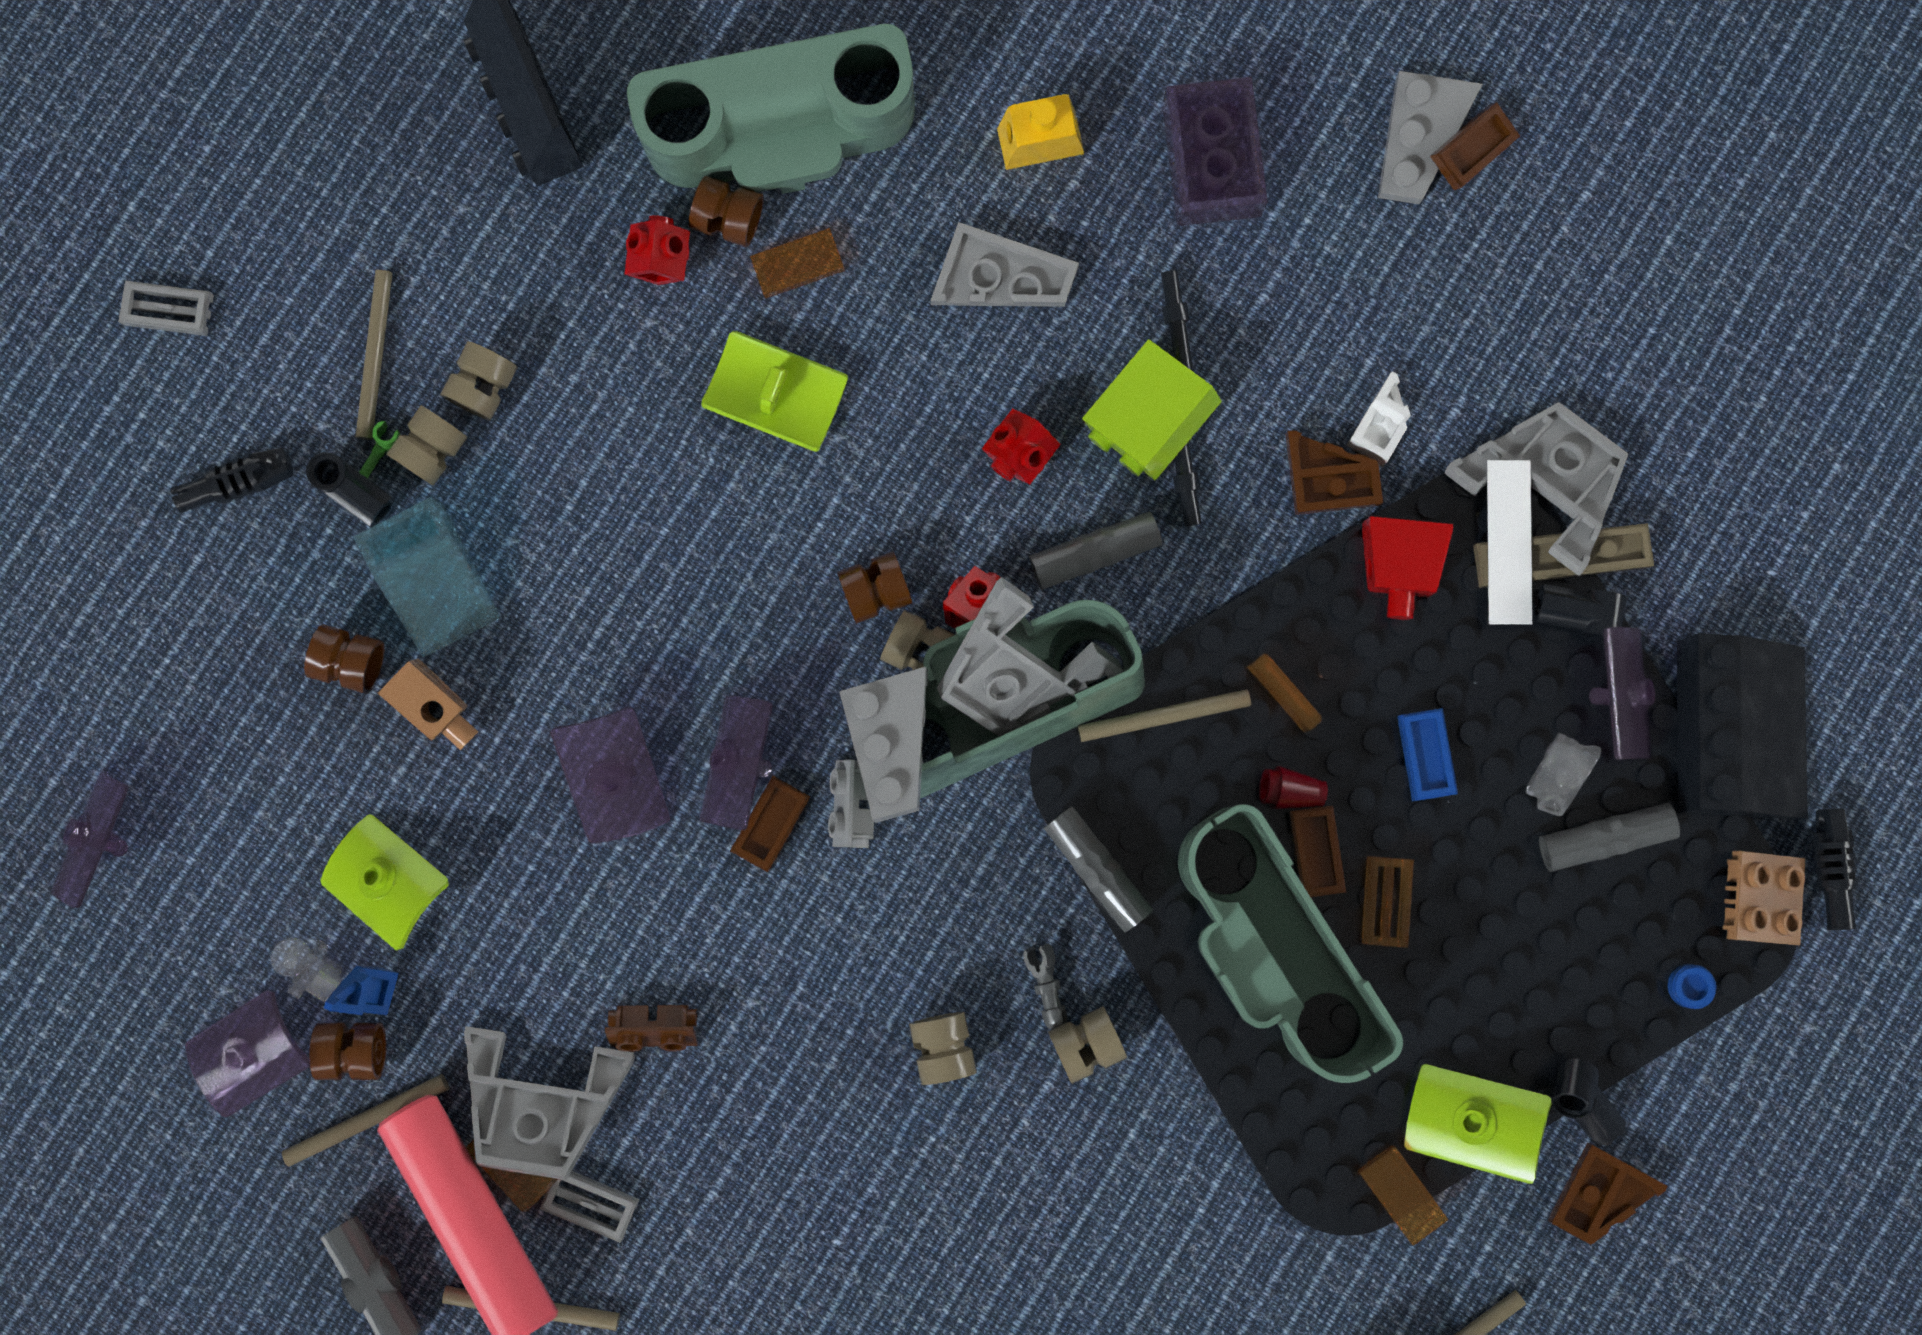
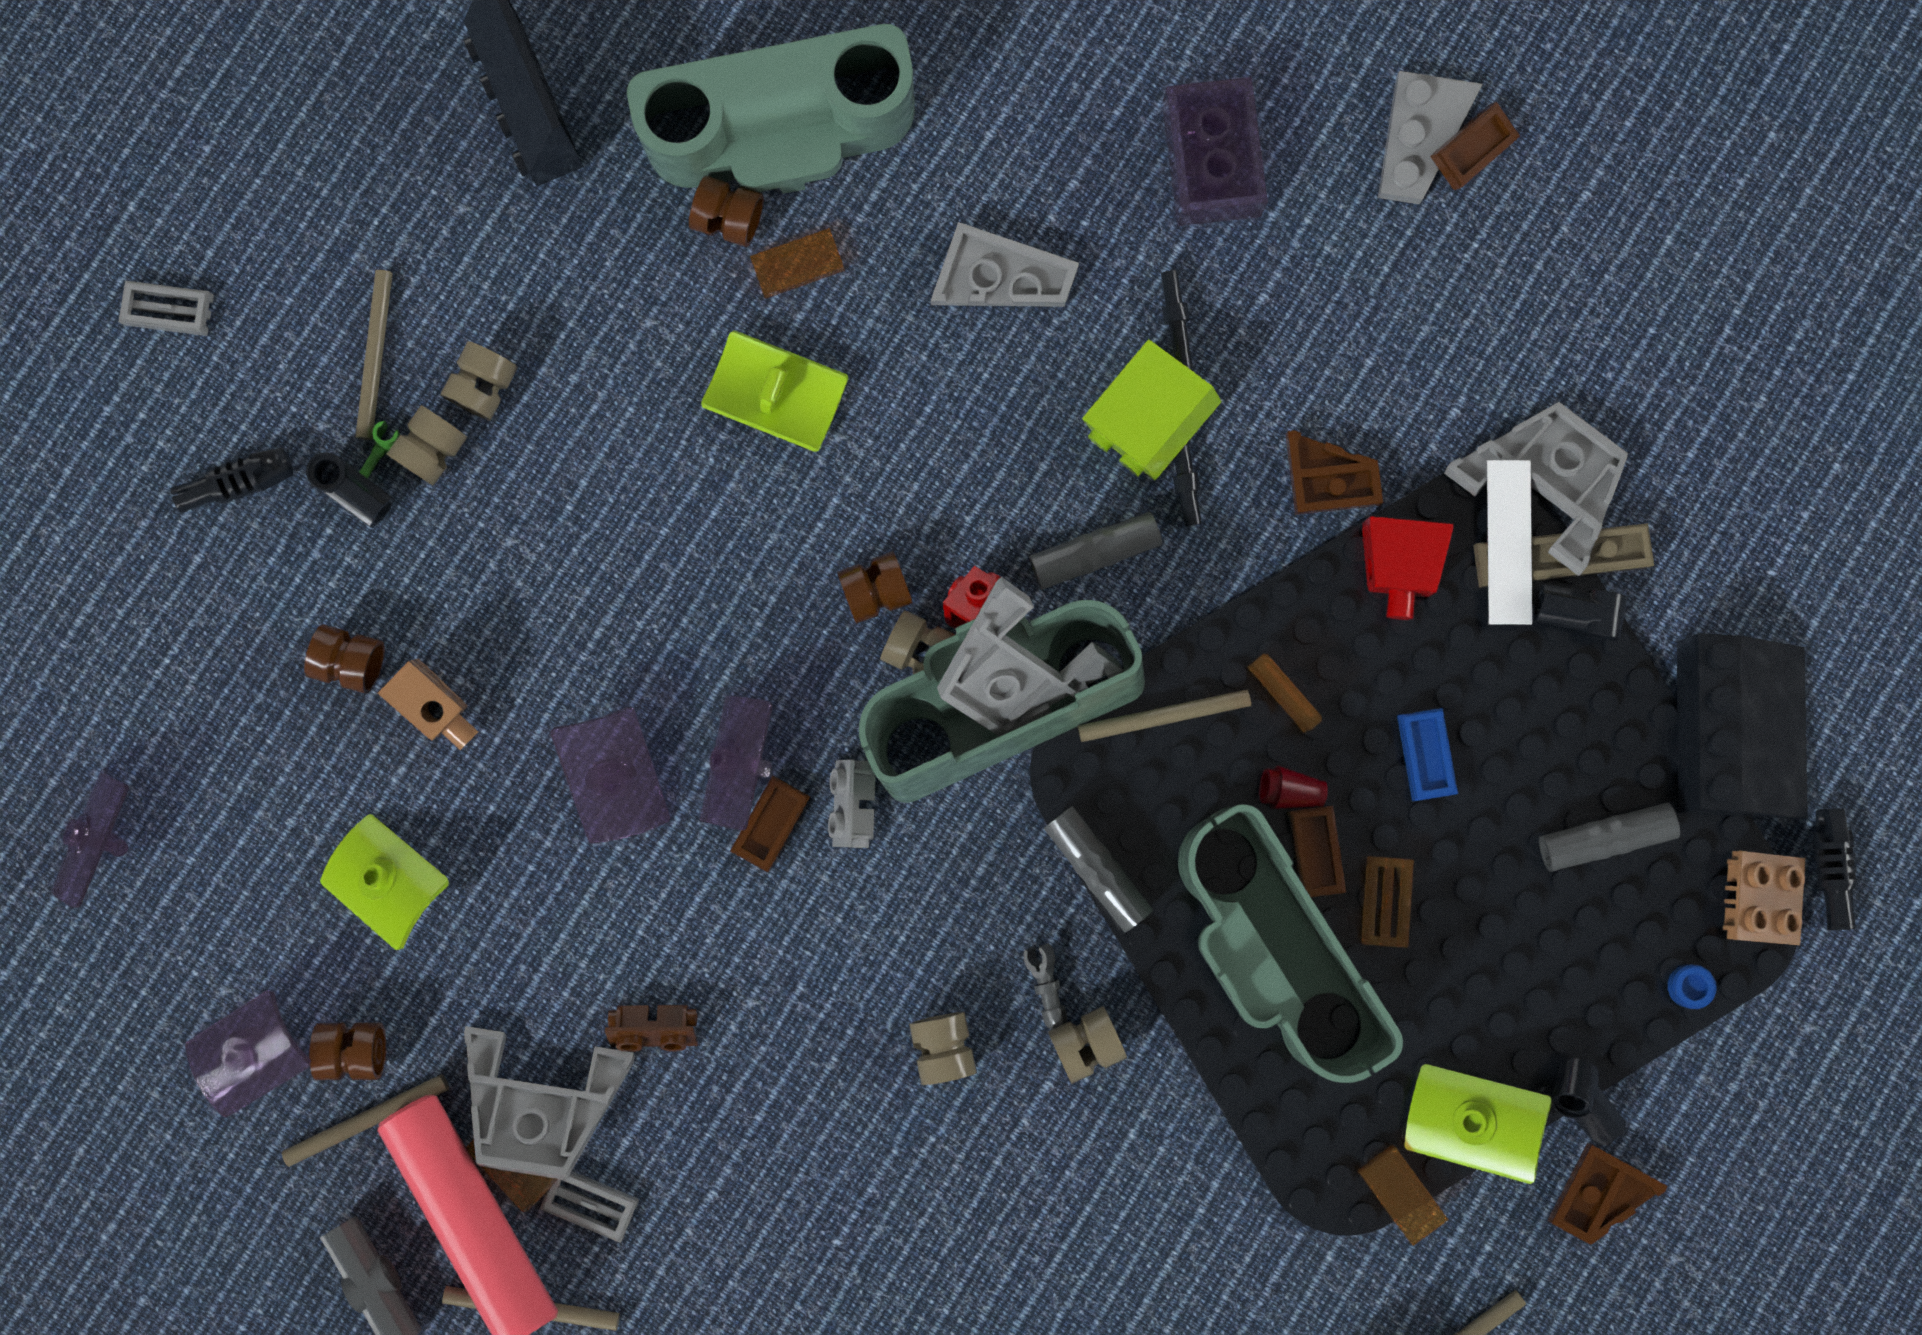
(306, 968): clear hips -> none
(364, 991): blue slope -> none
(427, 576): clear light blue slope -> none
(657, 251): red brick -> none
(887, 738): light grey wing -> none
(1020, 447): red brick -> none
(1040, 132): yellow torso -> none
(1382, 423): white slope -> none
(1562, 773): clear hips -> none
(1627, 693): clear purple shield -> none

